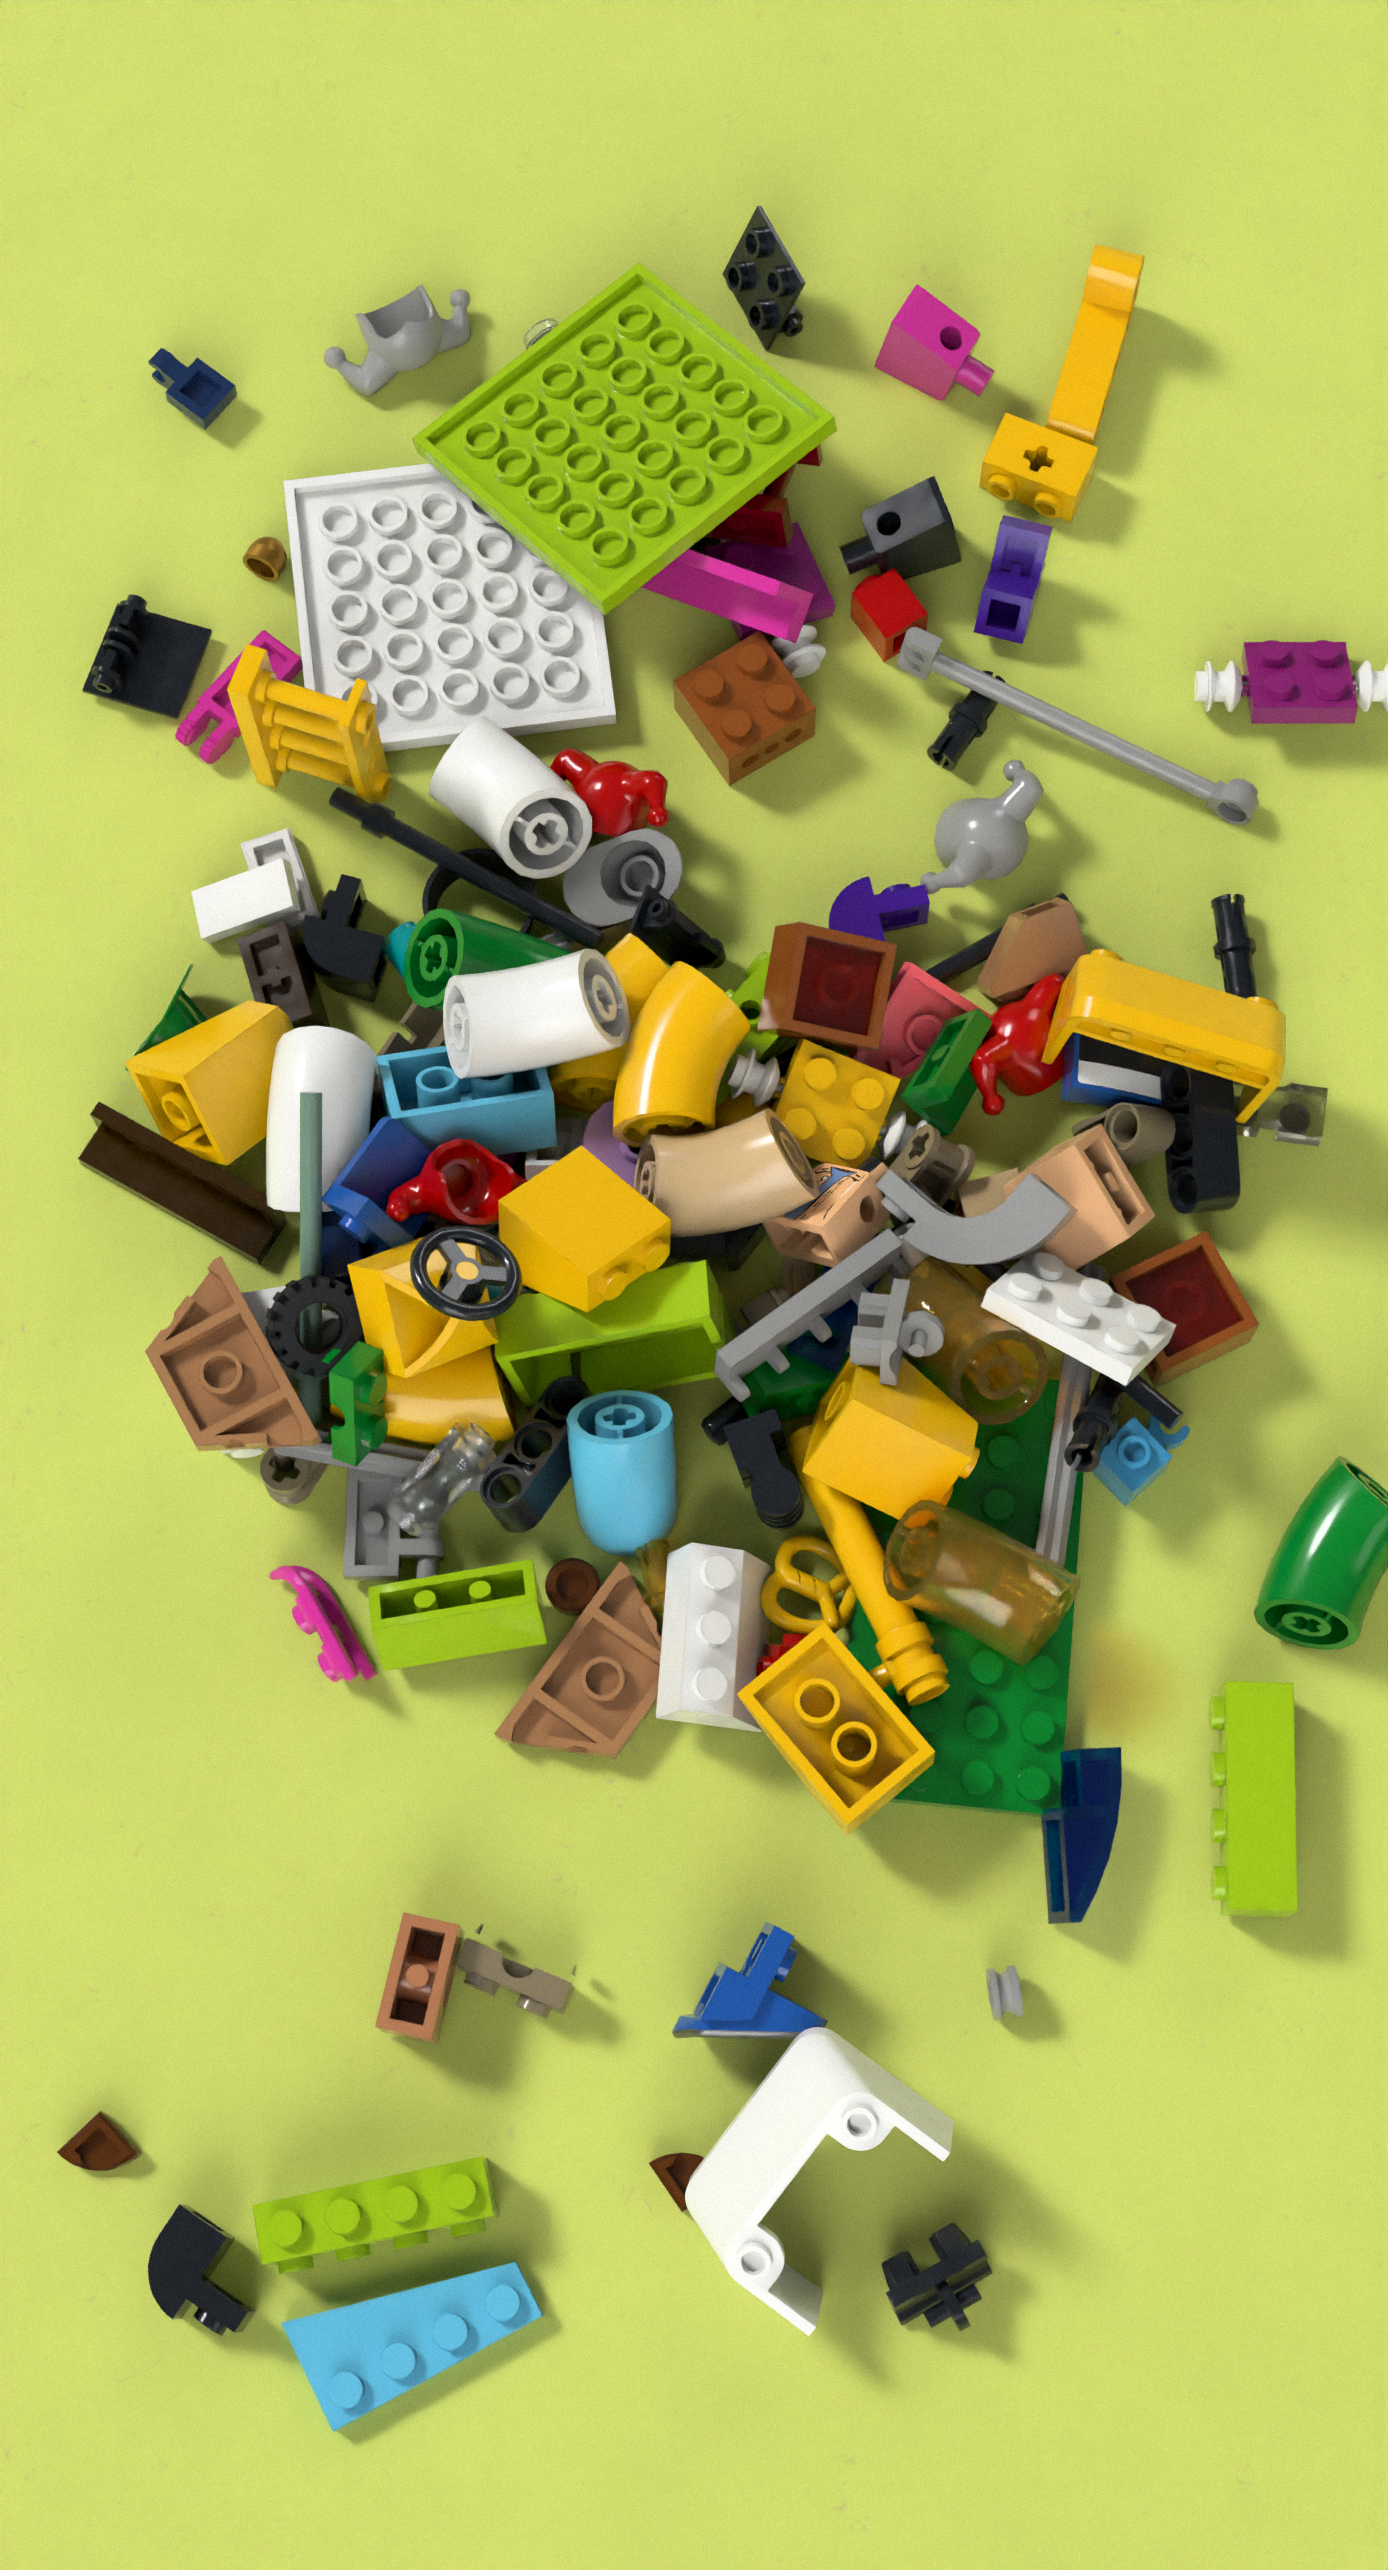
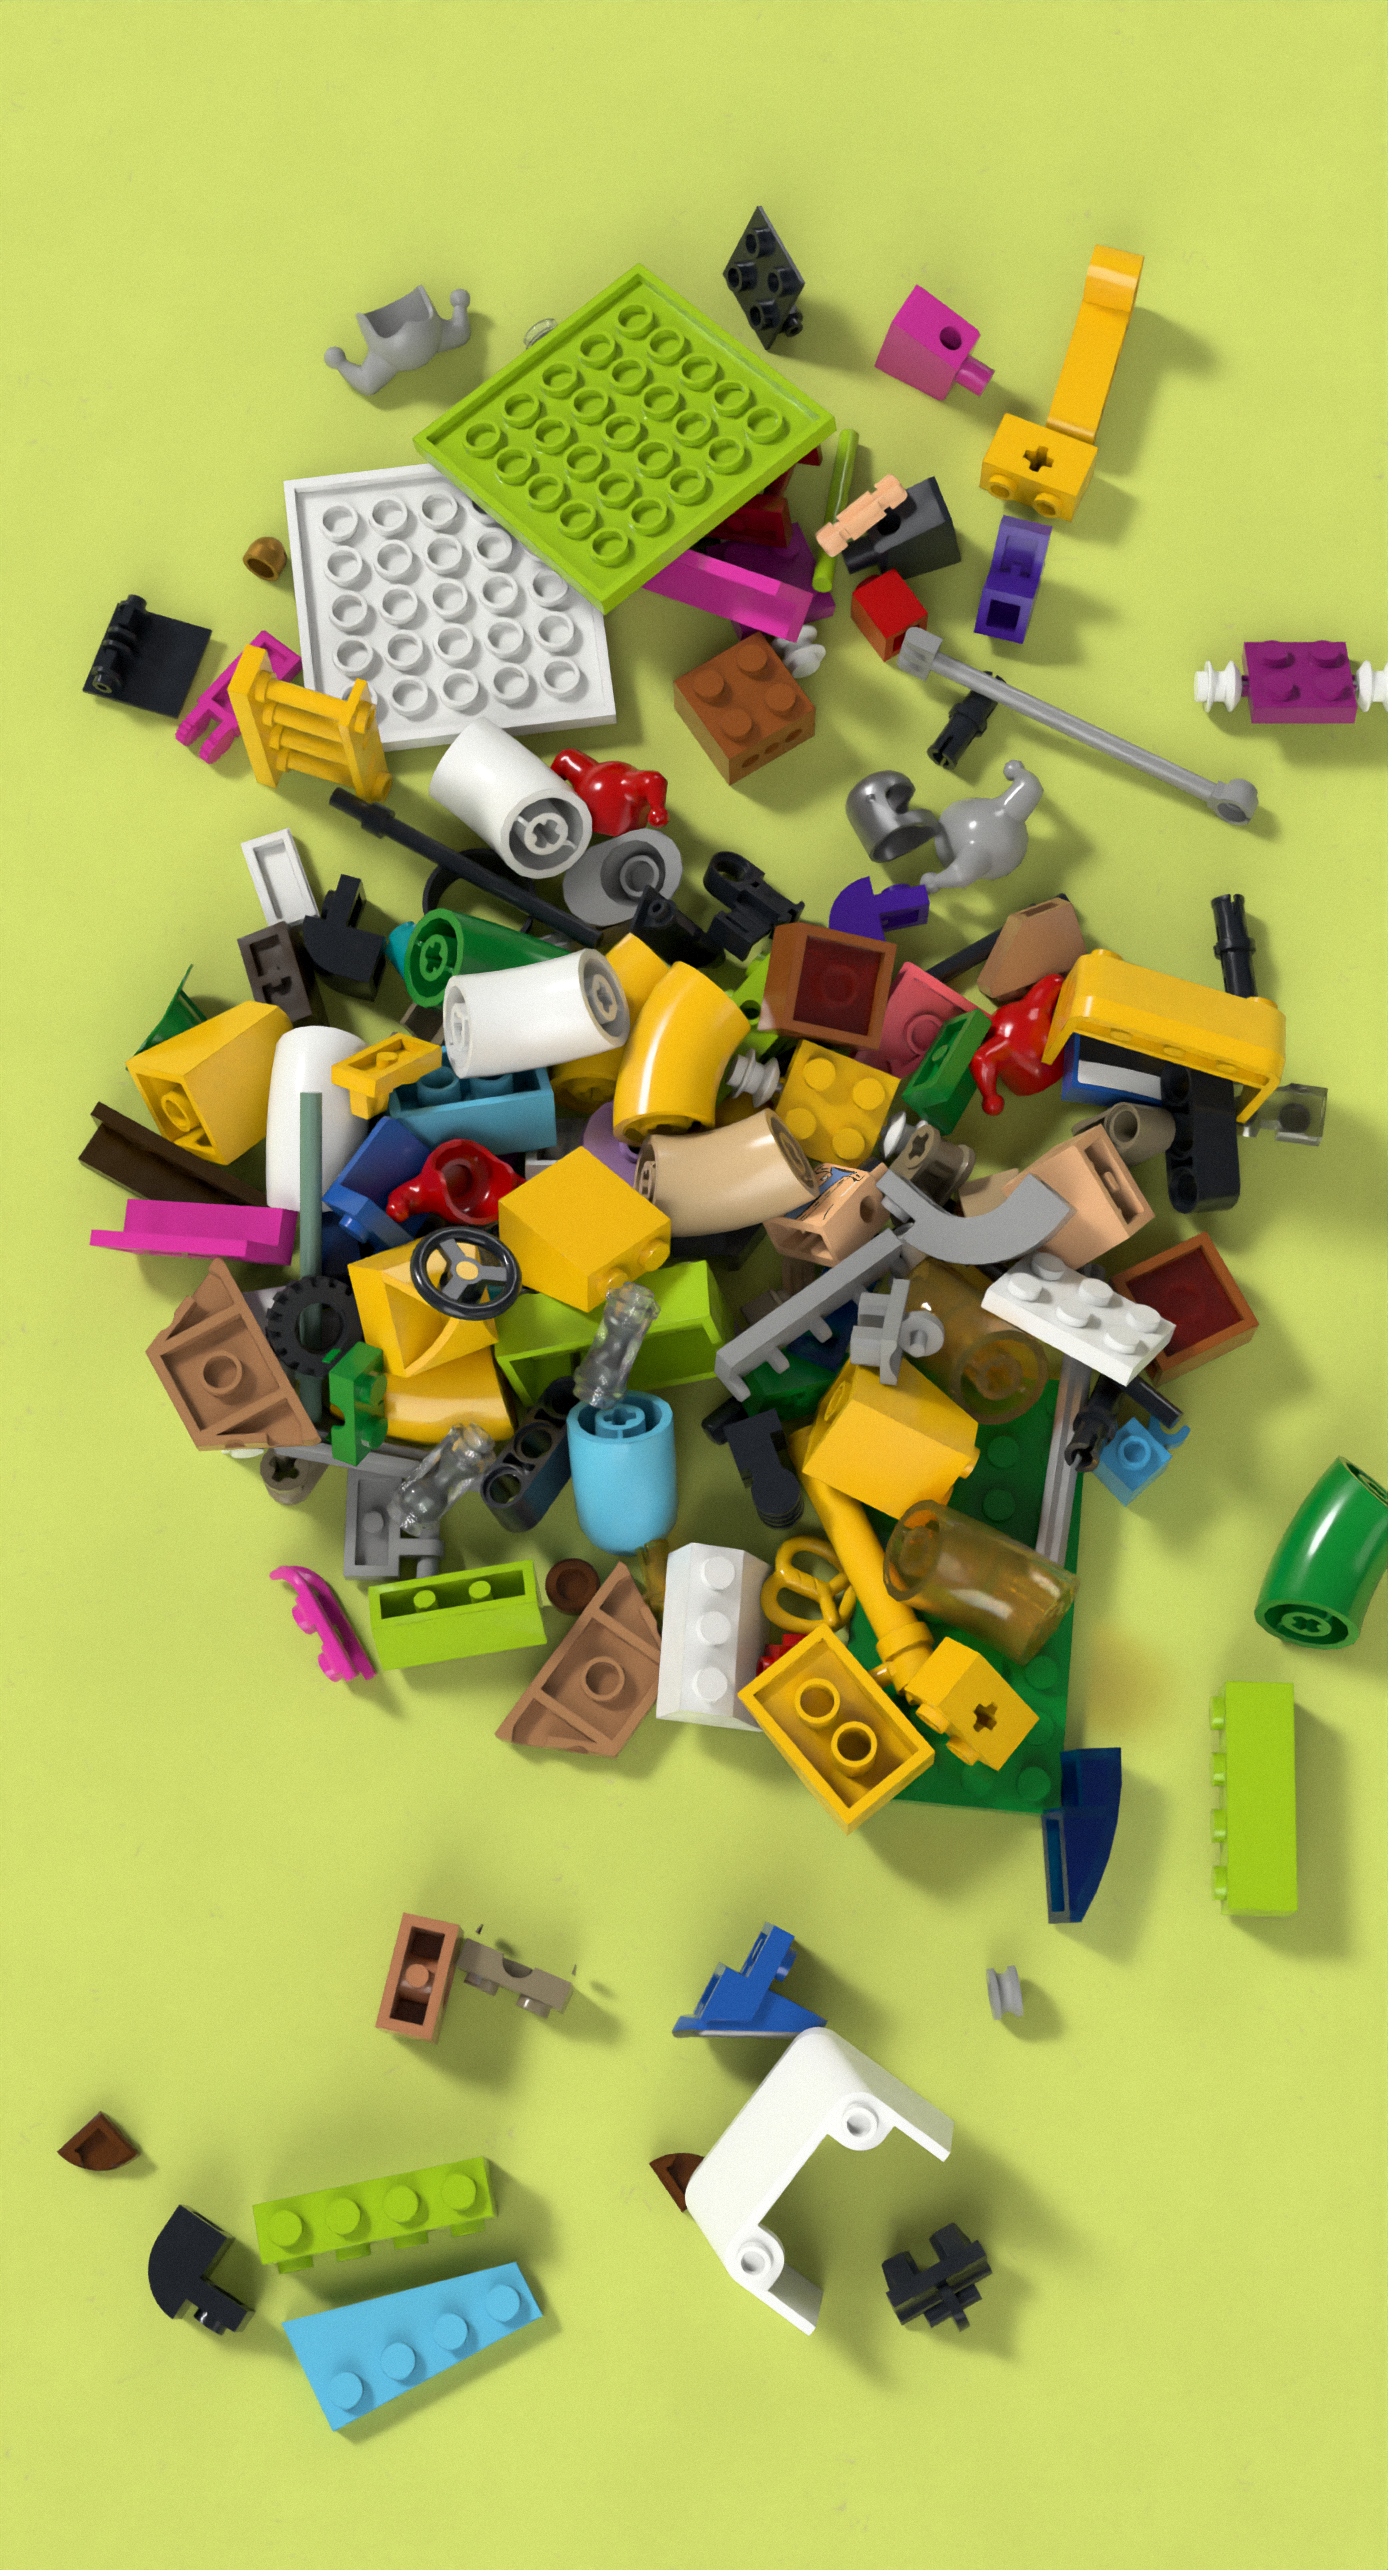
(194, 389): dark blue plate -> none
(203, 1232): none -> dark pink fence
(245, 900): white tile -> none
(381, 1068): none -> yellow hinge
(608, 1364): none -> clear piece
(752, 903): none -> black piece
(836, 503): none -> lime bar
(861, 515): none -> light nougat axle
(882, 818): none -> flat silver helmet
(970, 1704): none -> yellow brick

